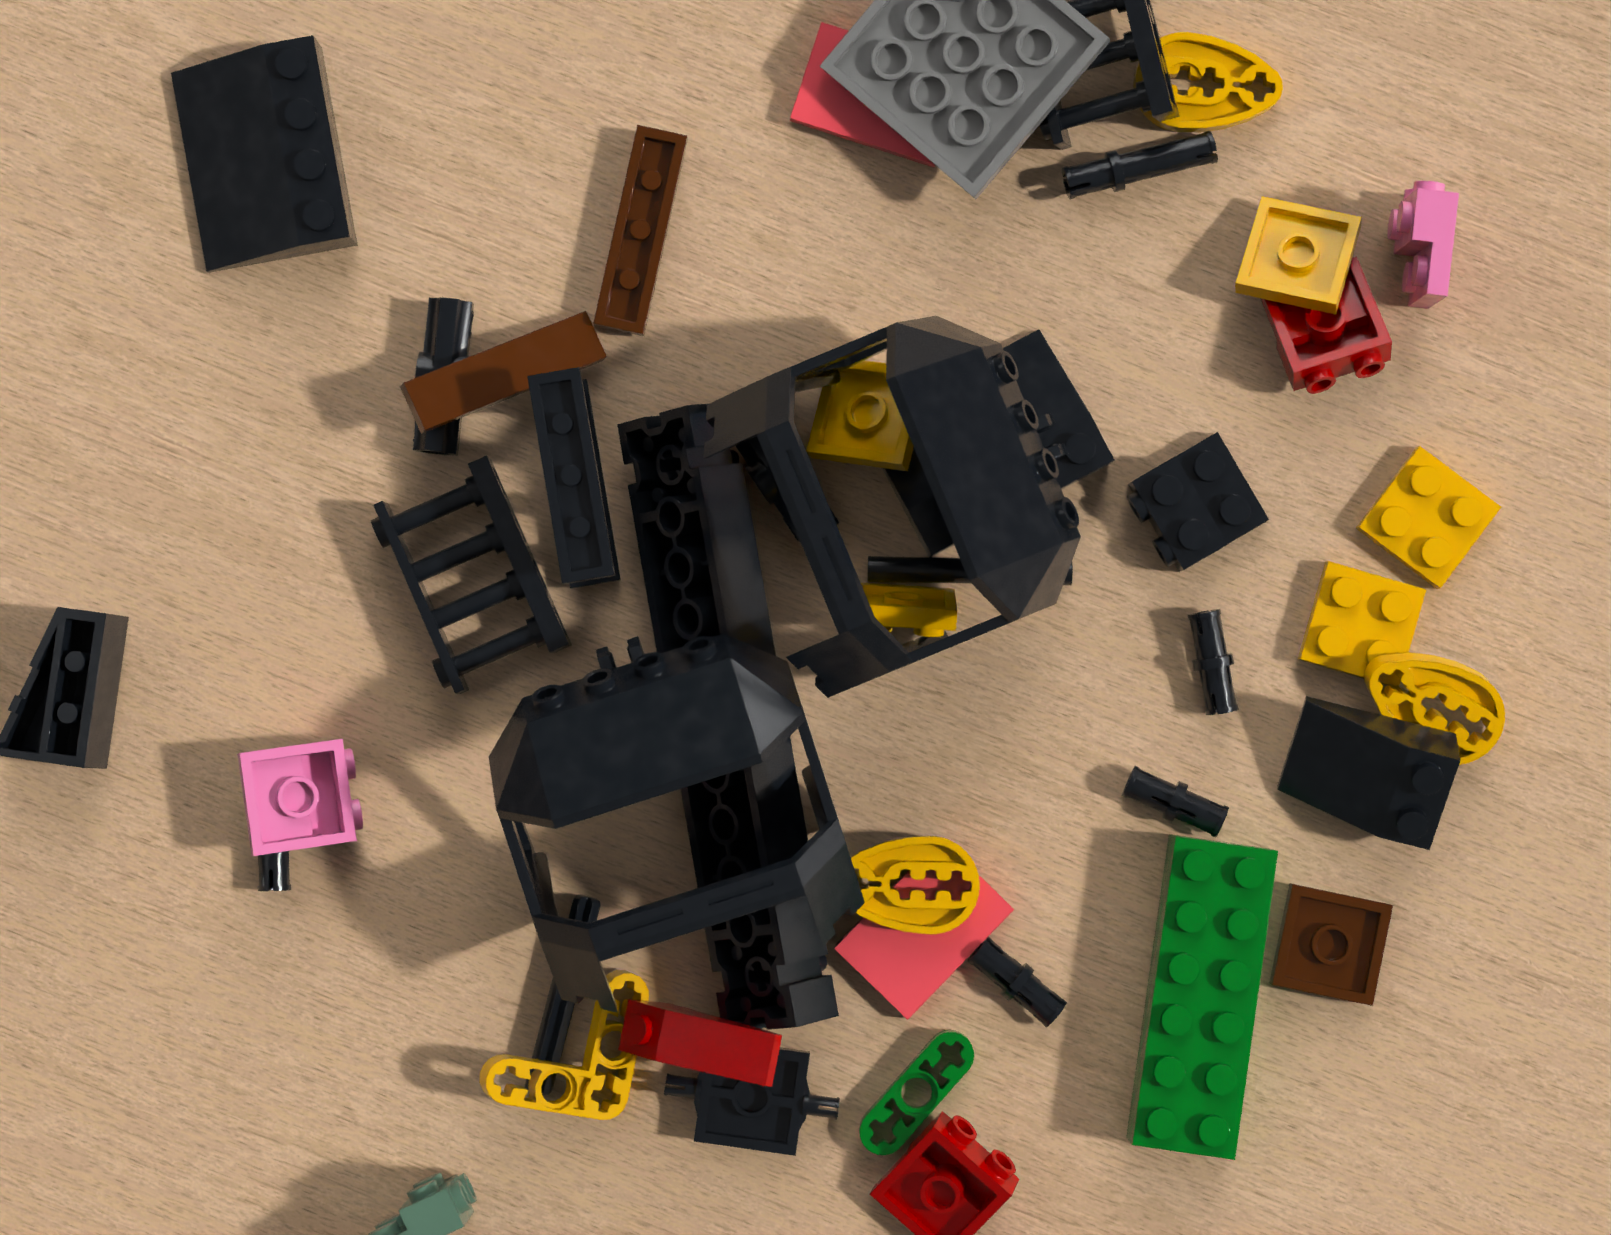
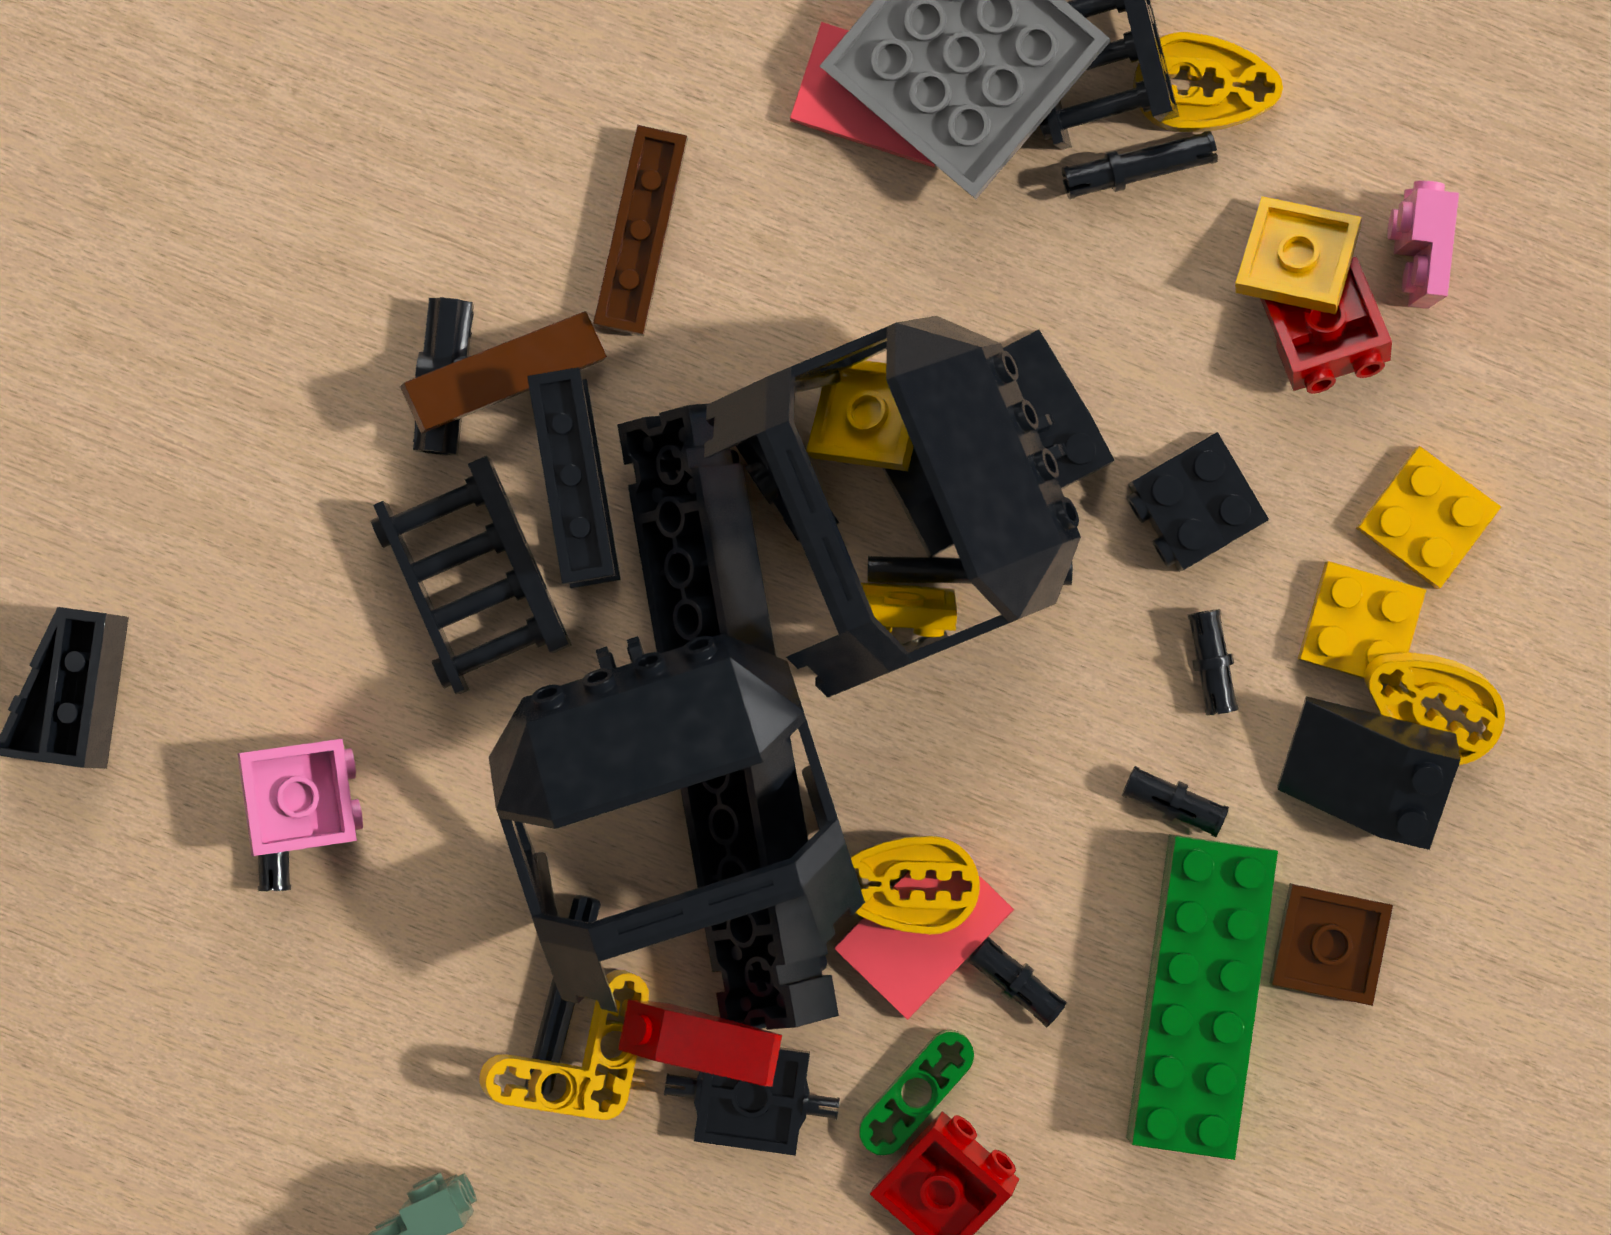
(264, 155): black slope -> none

